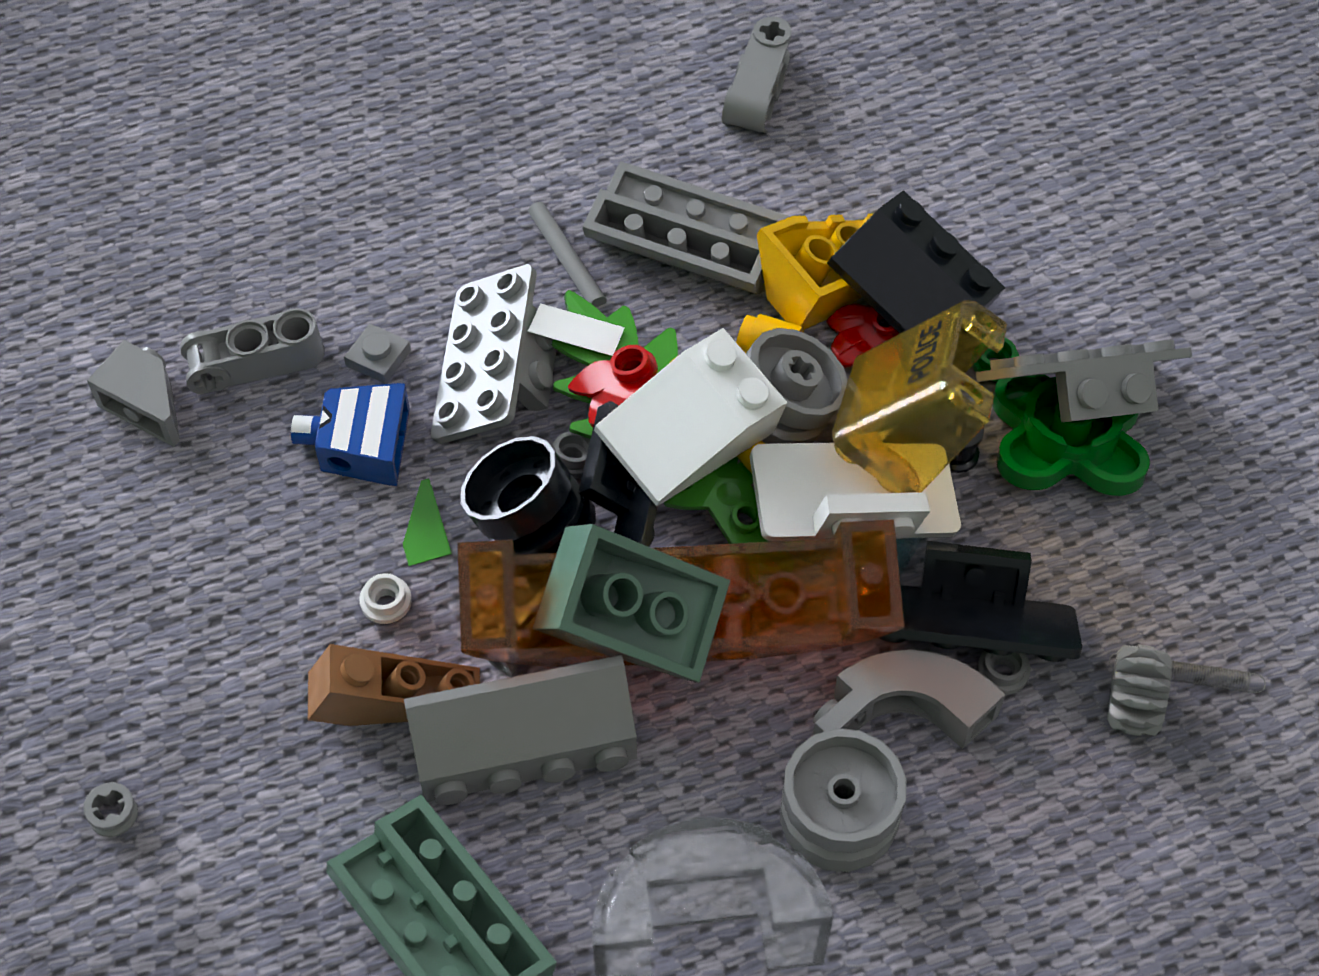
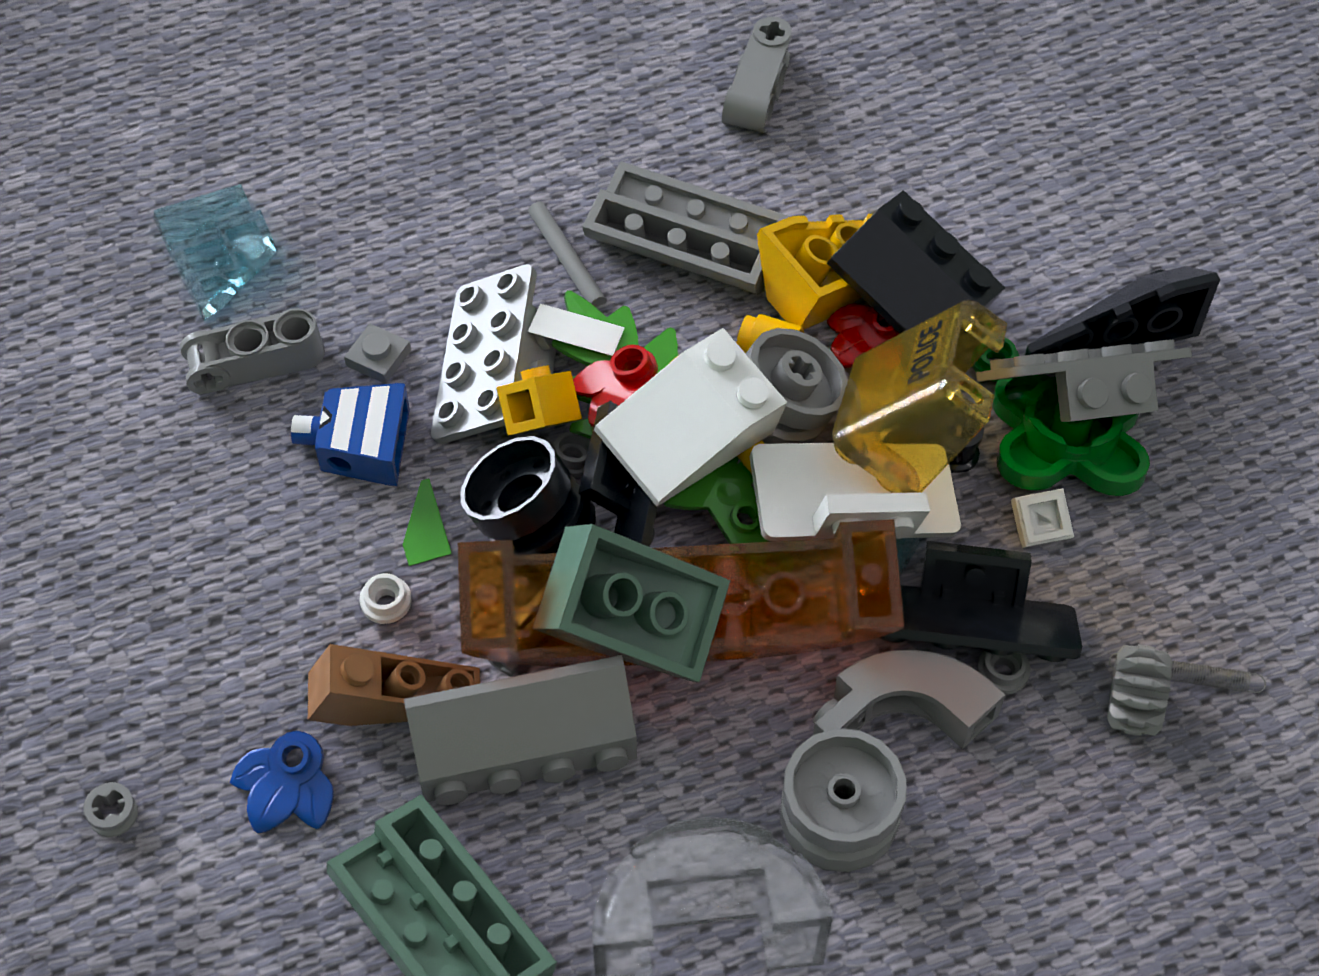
(138, 390): light grey slope -> none
(215, 245): none -> clear light blue slope
(285, 790): none -> blue plate
(538, 400): none -> yellow brick
(1042, 518): none -> white tile
(1147, 310): none -> black wedge

